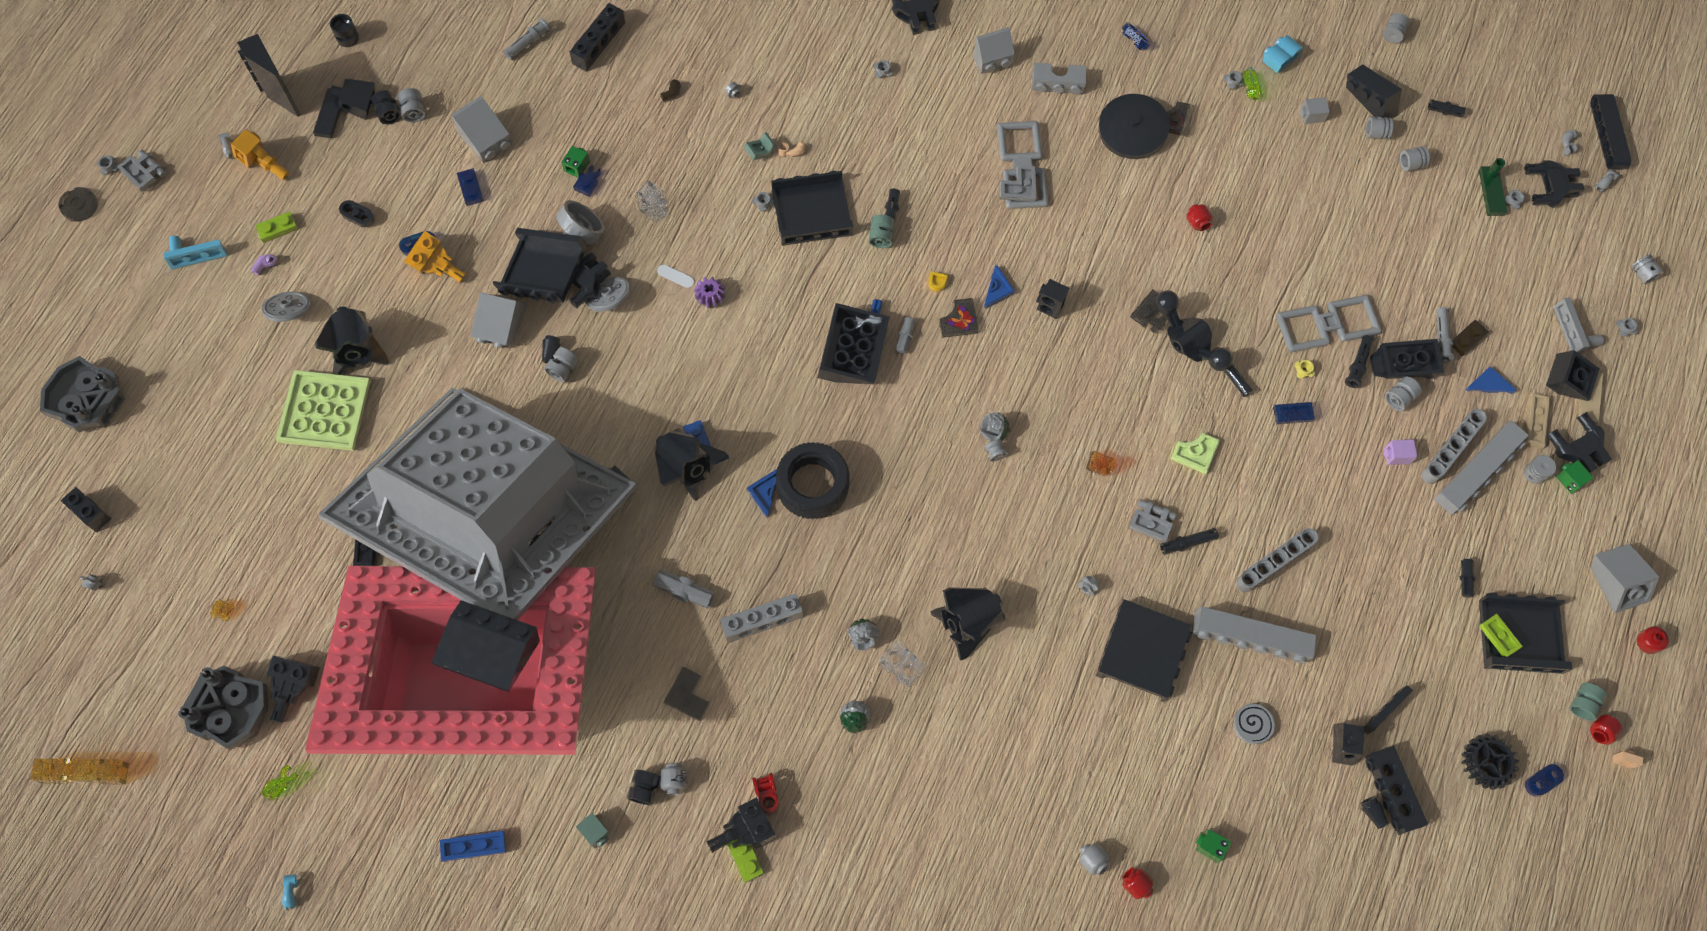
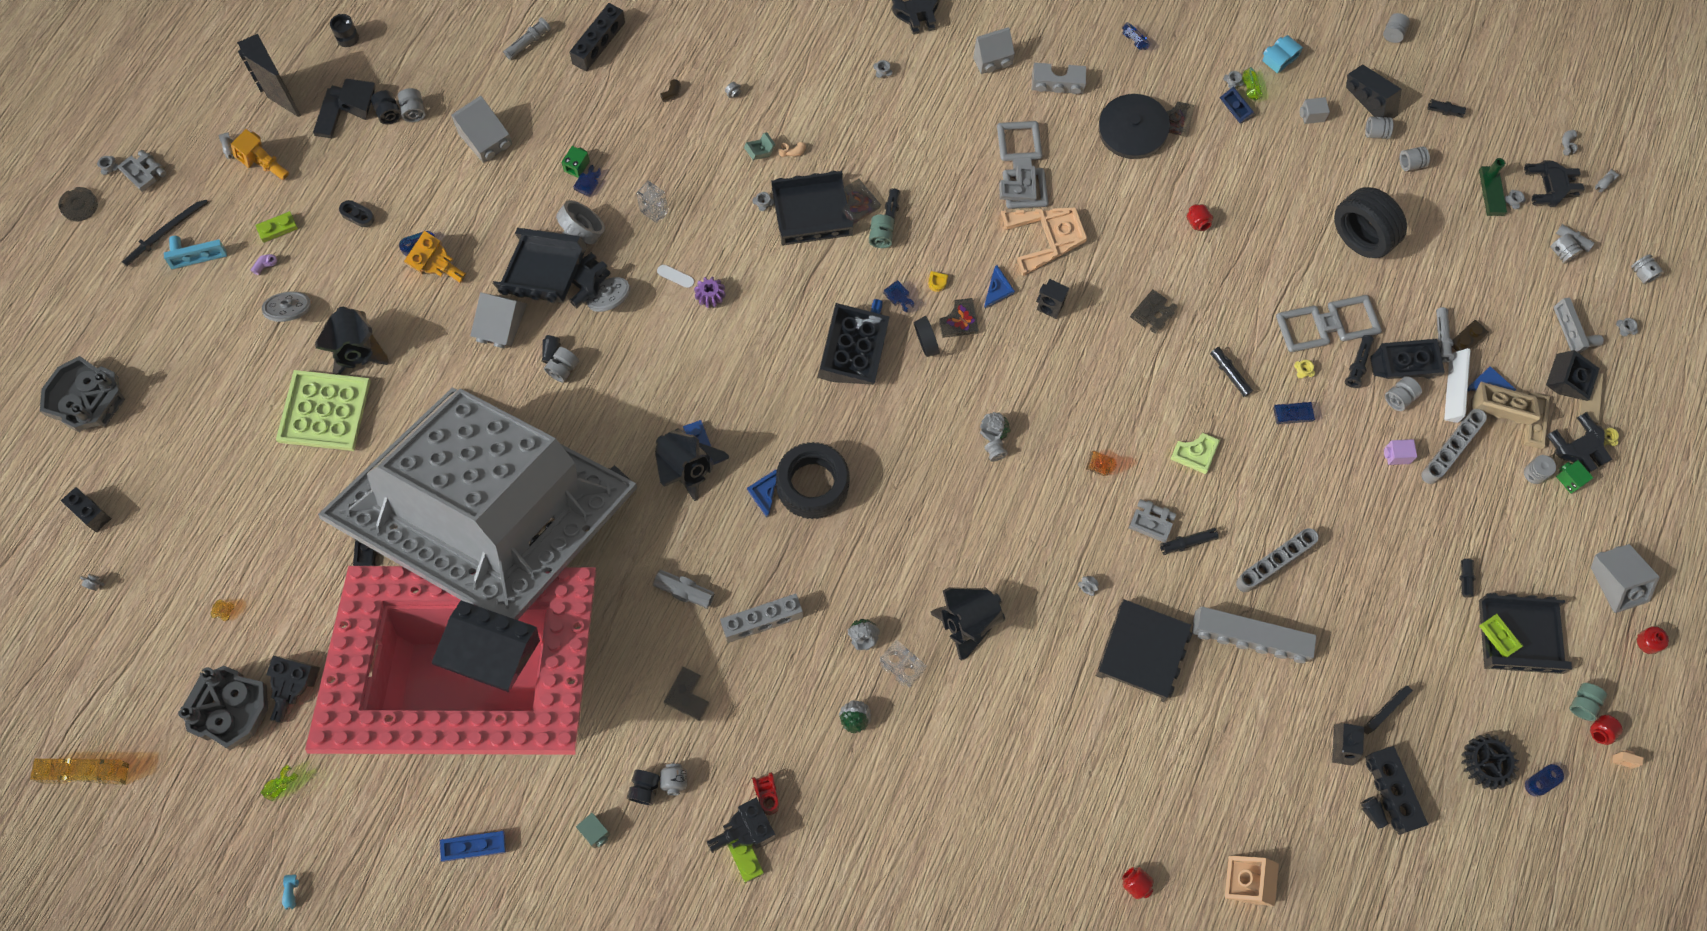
(145, 245): none -> black sword
(470, 187): clear blue plate -> none
(860, 201): none -> clear smoke tile
(898, 294): none -> clear blue plate
(905, 335): light grey axle -> none
(926, 337): none -> black tyre
(1061, 229): none -> light nougat wing
(1094, 859): light grey head -> none
(1191, 335): black piece -> none
(1212, 845): green brick -> none
(1237, 105): none -> dark blue slope
(1252, 880): none -> light nougat slope
(1254, 724): light grey tile -> none
(1375, 207): none -> black tyre
(1457, 386): none -> white slope
(1479, 469): light grey brick -> none
(1506, 404): none -> tan slope
(1566, 248): none -> light grey piece
(1582, 241): none -> light grey pin
(1610, 131): black beam -> none
(1613, 436): none -> light yellow plate

